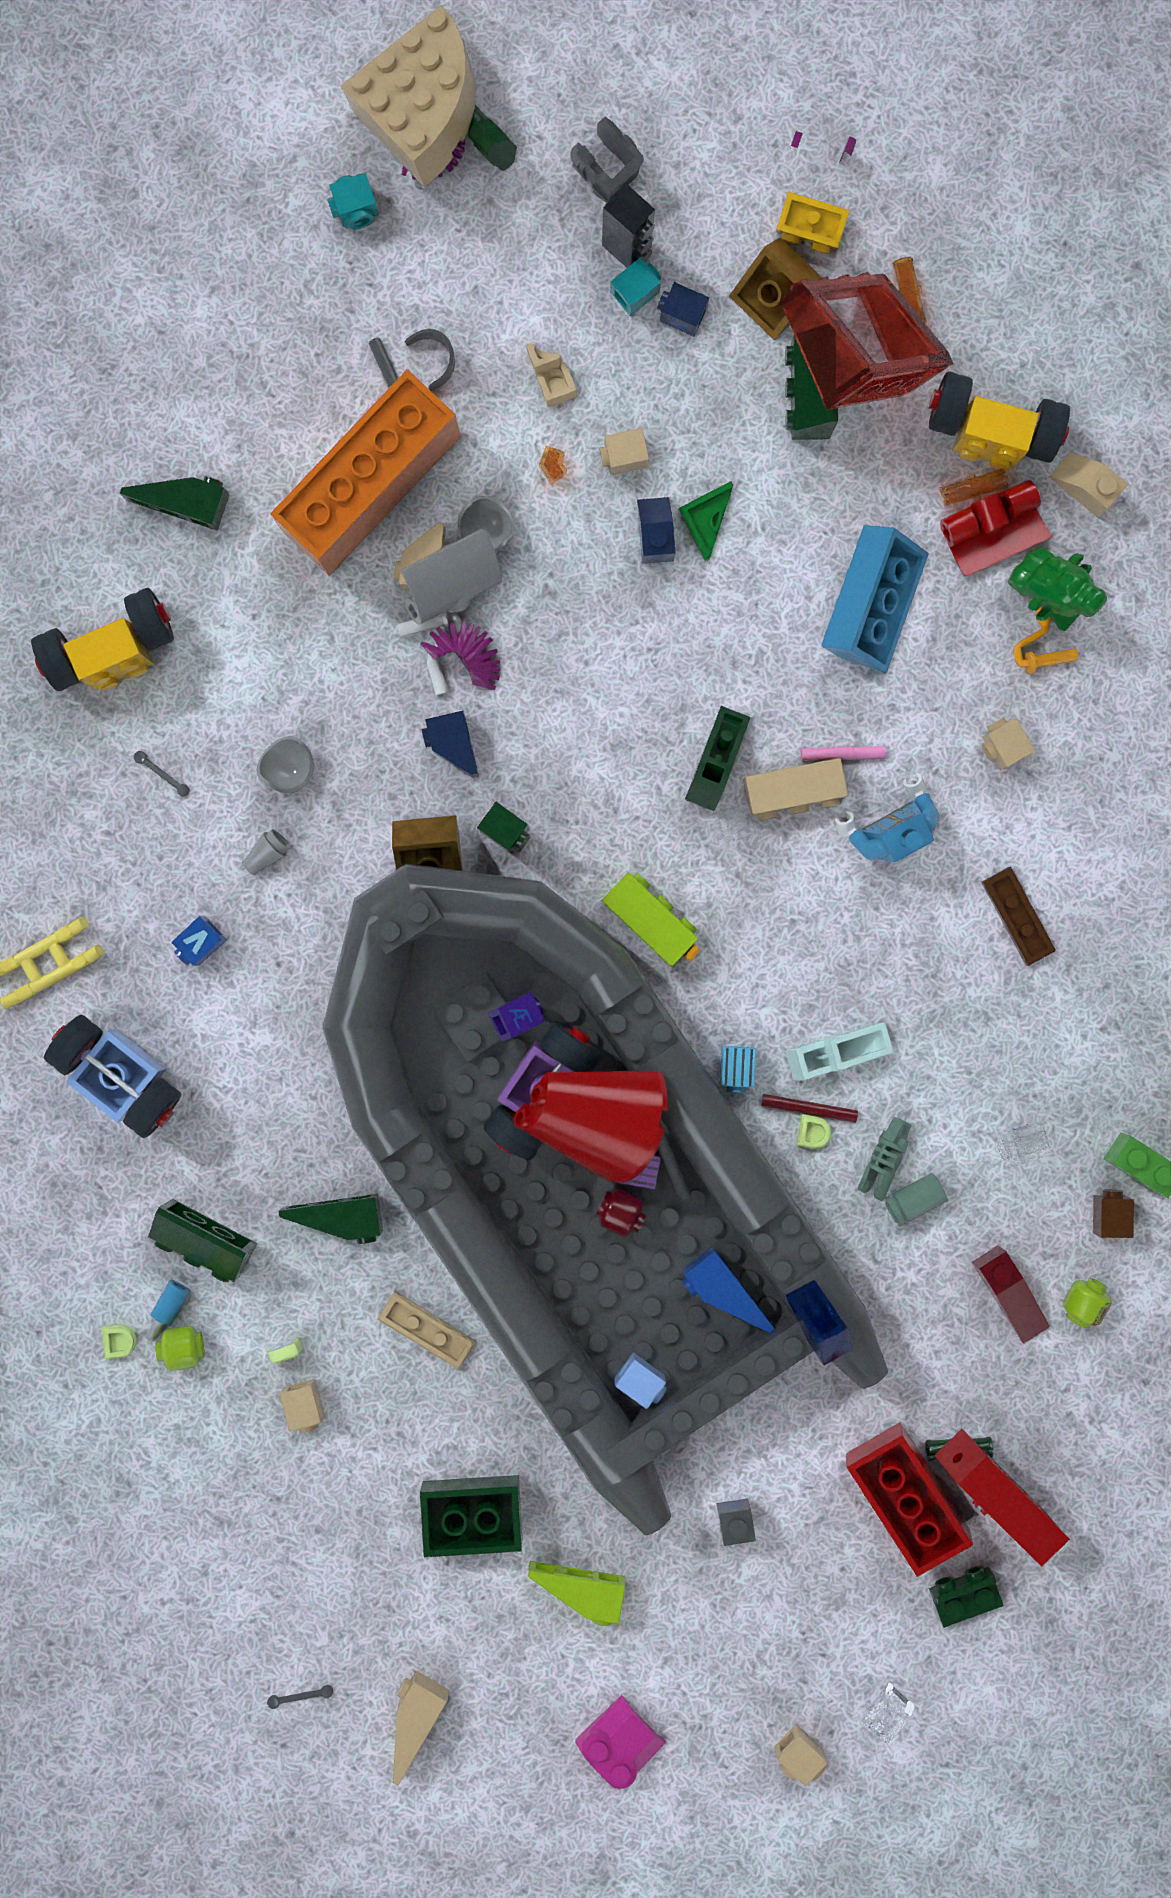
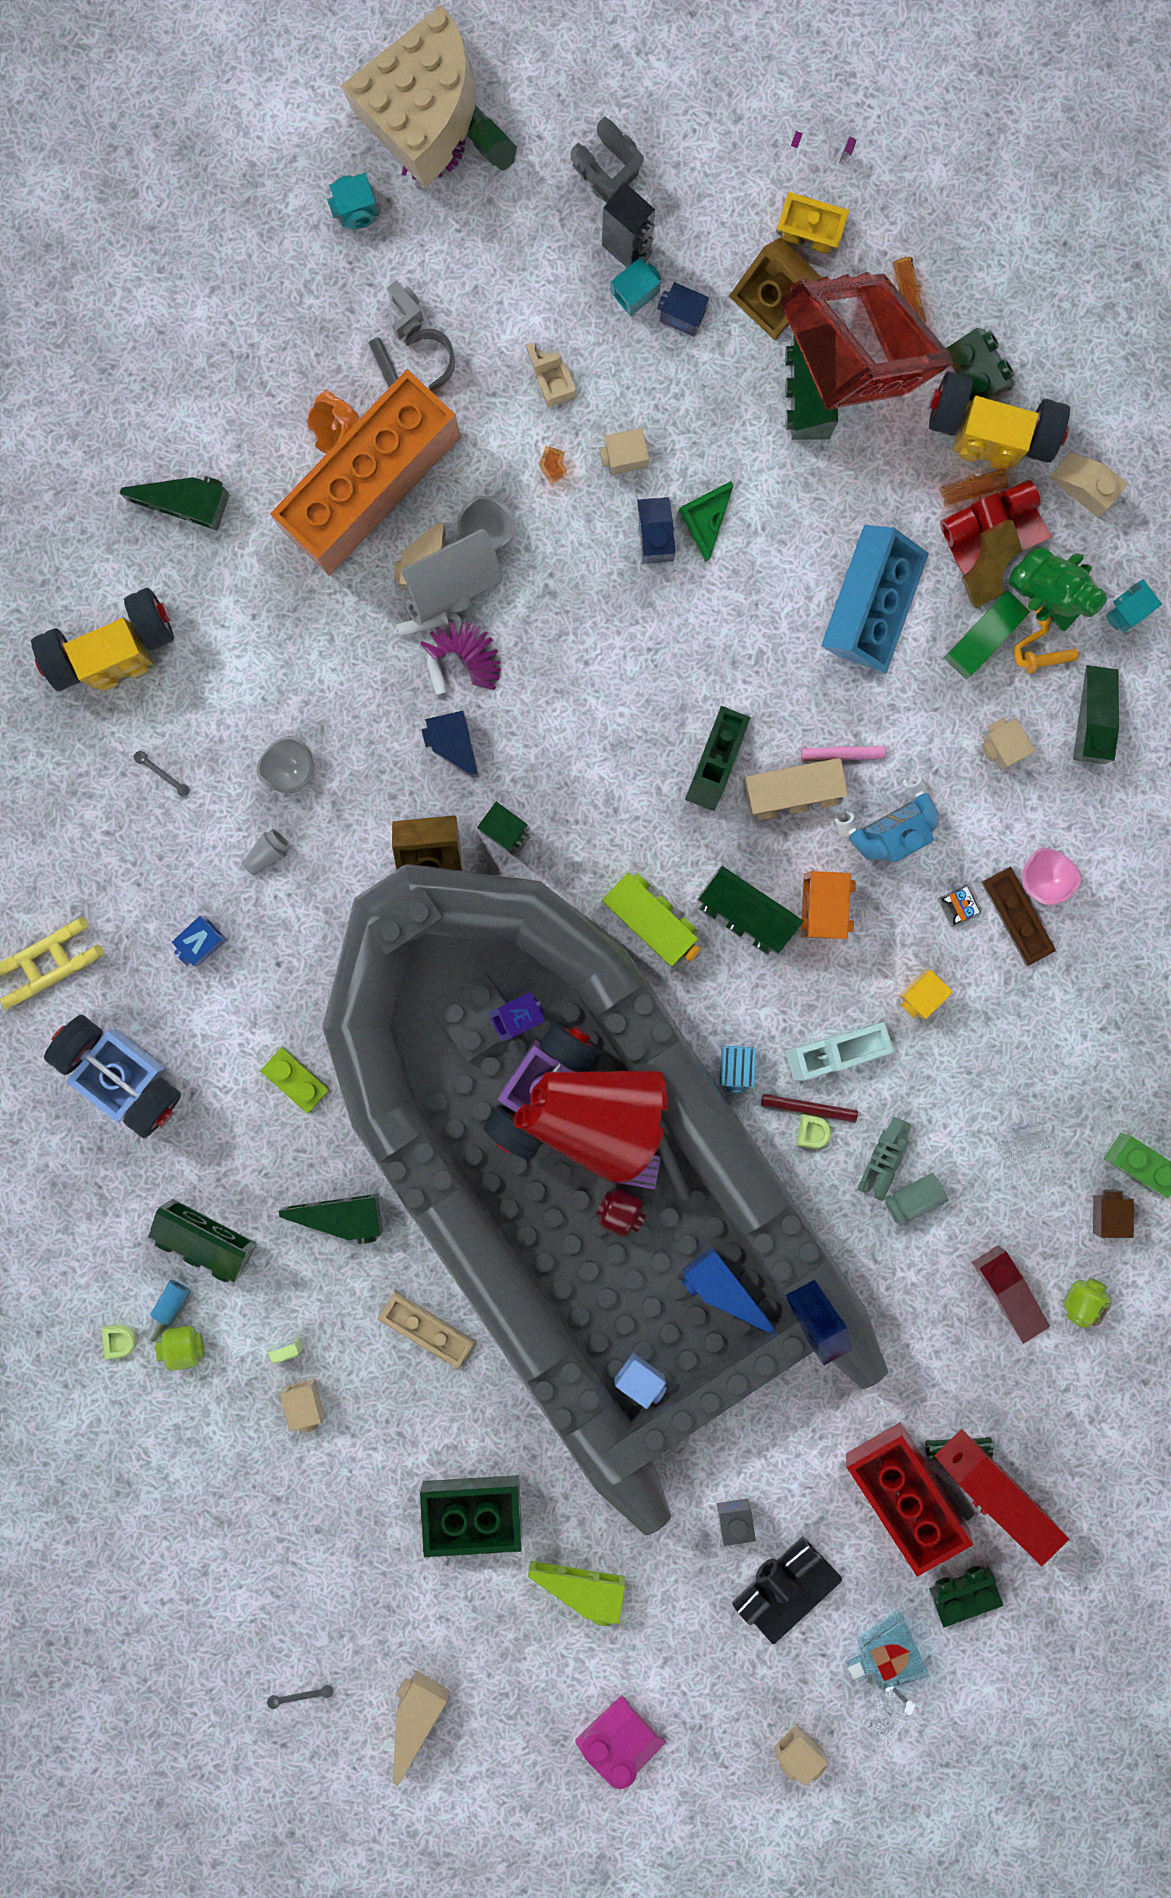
(294, 1080): none -> lime plate
(330, 420): none -> orange hair
(407, 303): none -> light grey bracket
(748, 911): none -> dark green slope
(786, 1590): none -> black panel
(826, 905): none -> orange container
(888, 1654): none -> clear light blue torso
(924, 995): none -> yellow brick
(959, 905): none -> tile
(977, 358): none -> dark green bracket
(986, 635): none -> green slope
(997, 549): none -> pearl gold tile
(1050, 876): none -> bright pink helmet
(1098, 716): none -> dark green slope
(1133, 607): none -> teal brick

